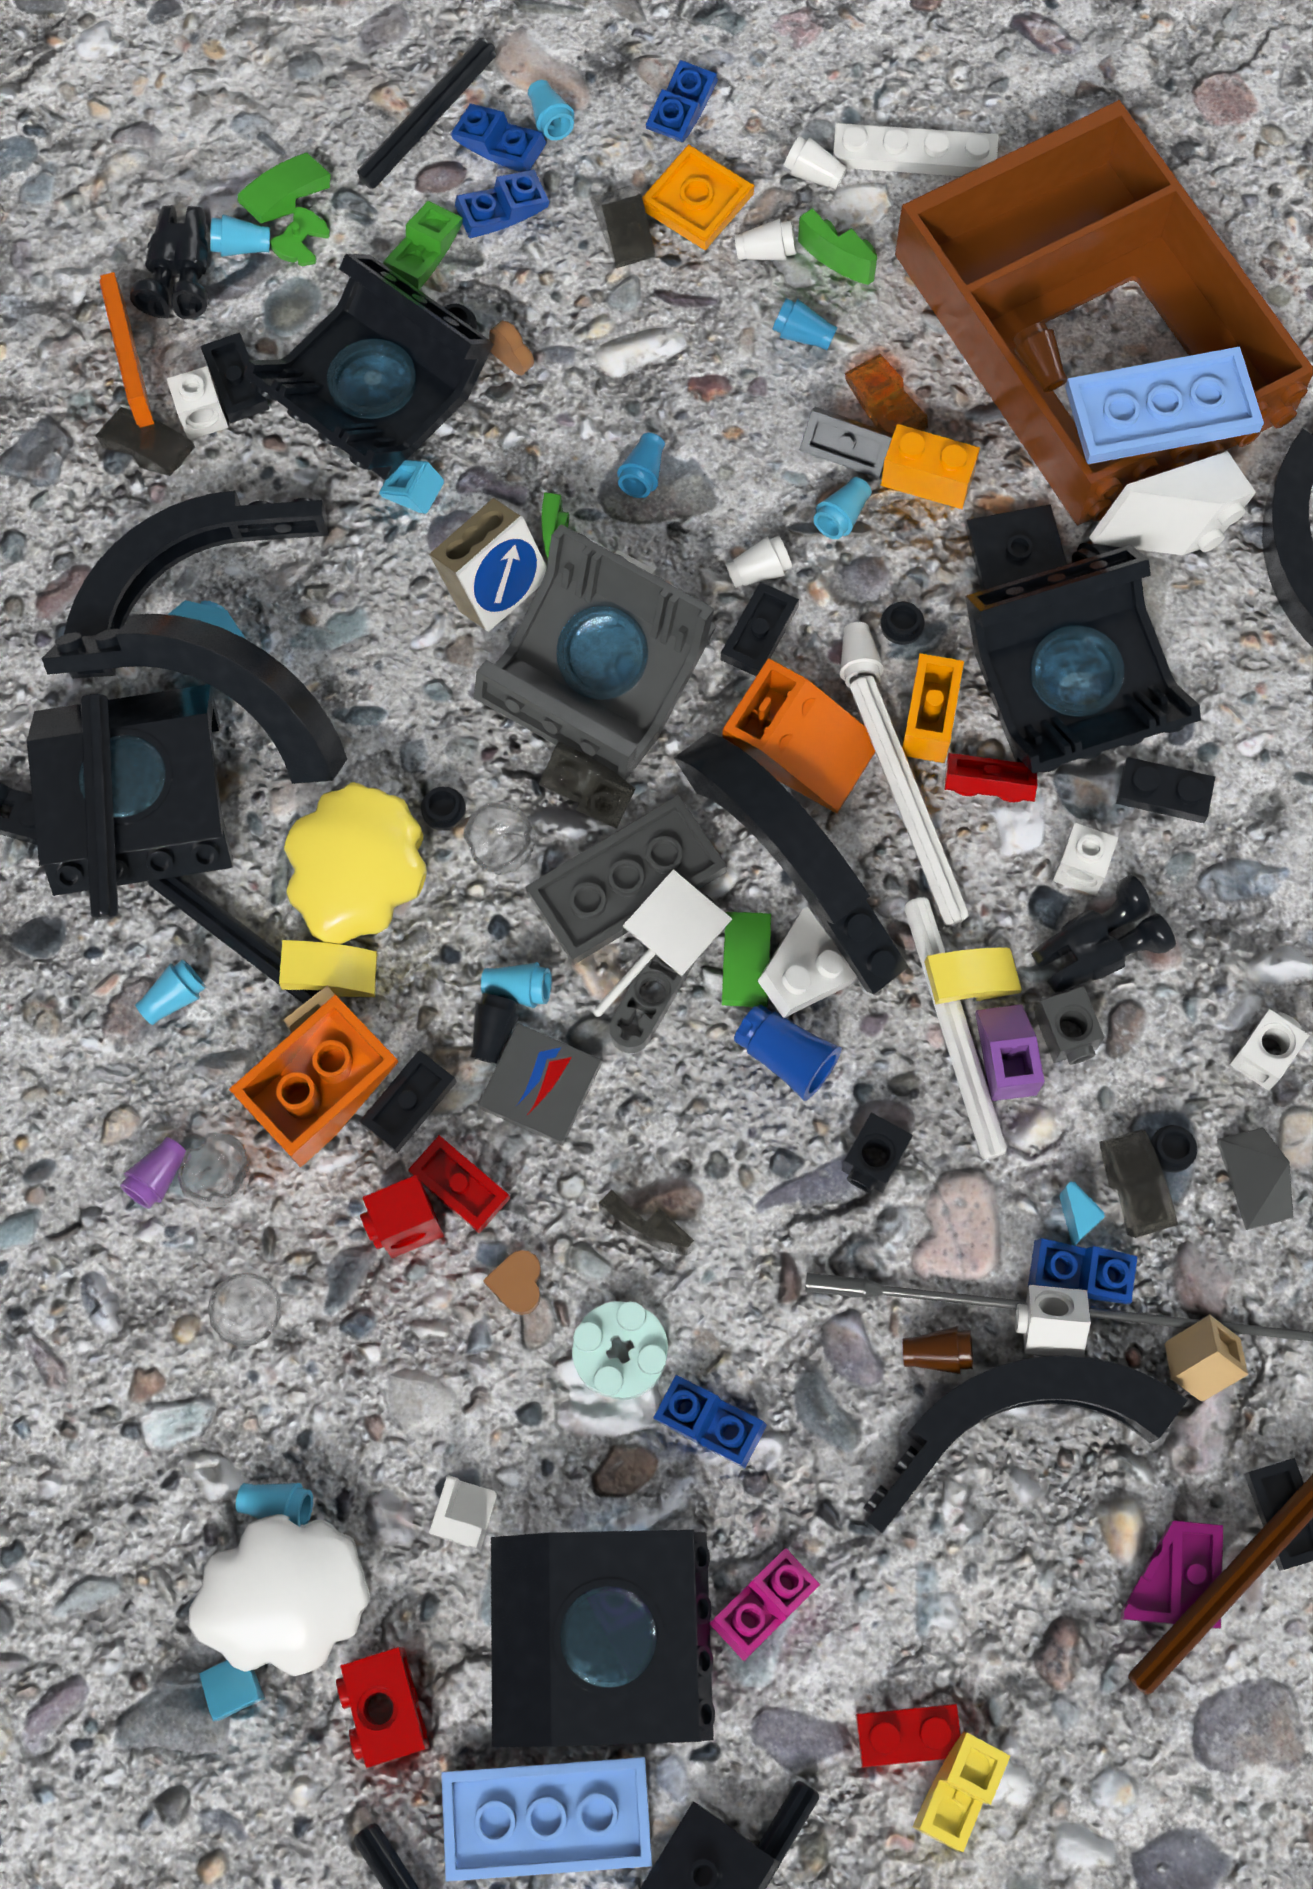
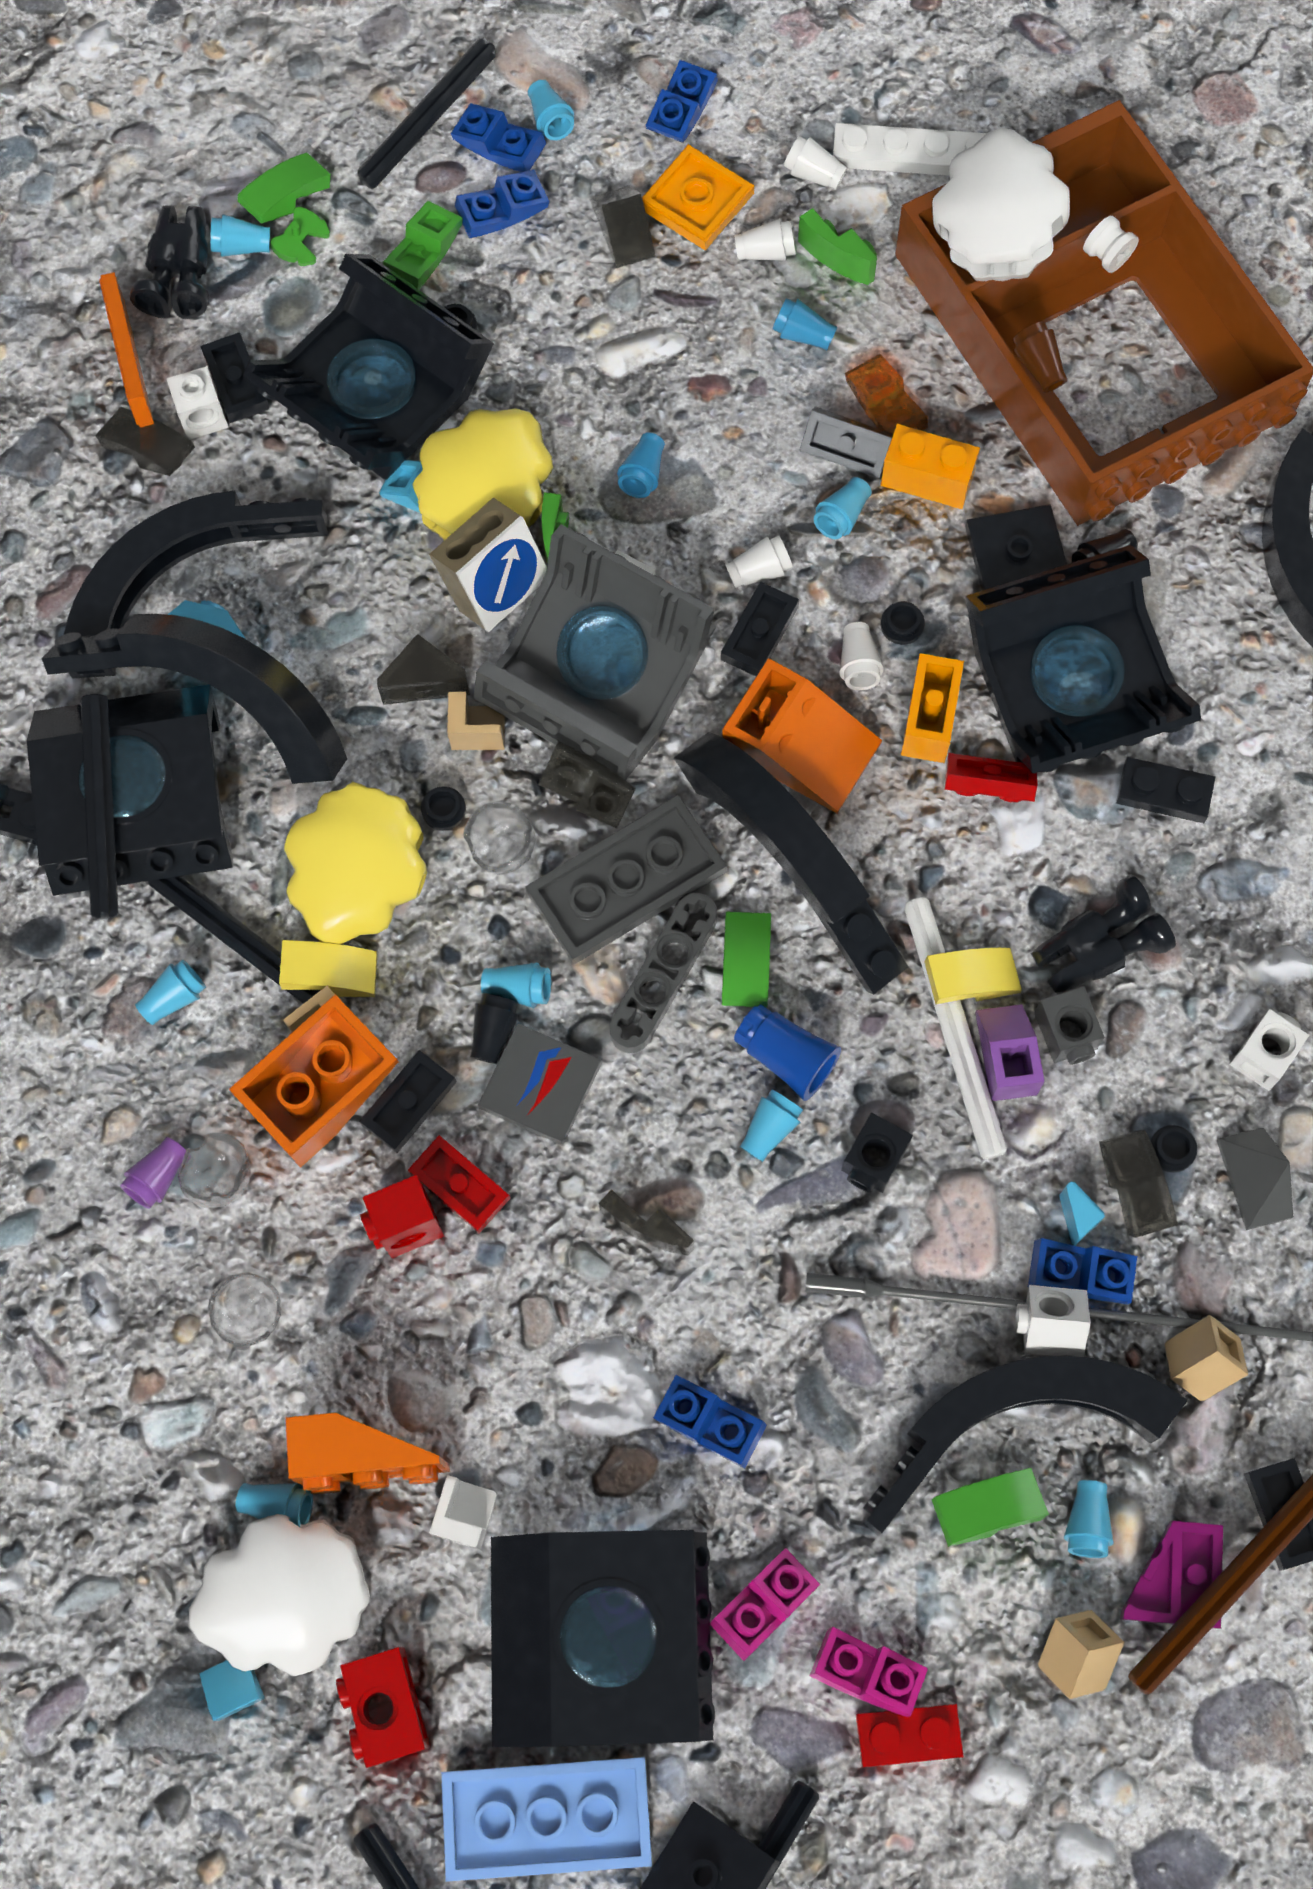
(340, 1450): none -> orange slope
(421, 674): none -> clear smoke slope
(473, 725): none -> tan panel
(482, 460): none -> light yellow piece
(510, 348): medium nougat tile -> none
(516, 1282): medium nougat tile -> none
(629, 1323): light aqua plate -> none
(675, 926): white piece -> none
(770, 1124): none -> medium azure cone
(805, 967): white wing -> none
(868, 1672): none -> dark pink slope
(909, 800): white axle -> none
(940, 1351): reddish brown cone -> none
(959, 1790): light yellow slope -> none
(989, 1506): none -> bright green slope
(1001, 207): none -> white piece
(1080, 1654): none -> tan panel
(1085, 859): white brick -> none
(1089, 1522): none -> medium azure cone
(1110, 244): none -> white wheel
(1163, 405): light blue plate -> none
(1178, 508): white slope -> none

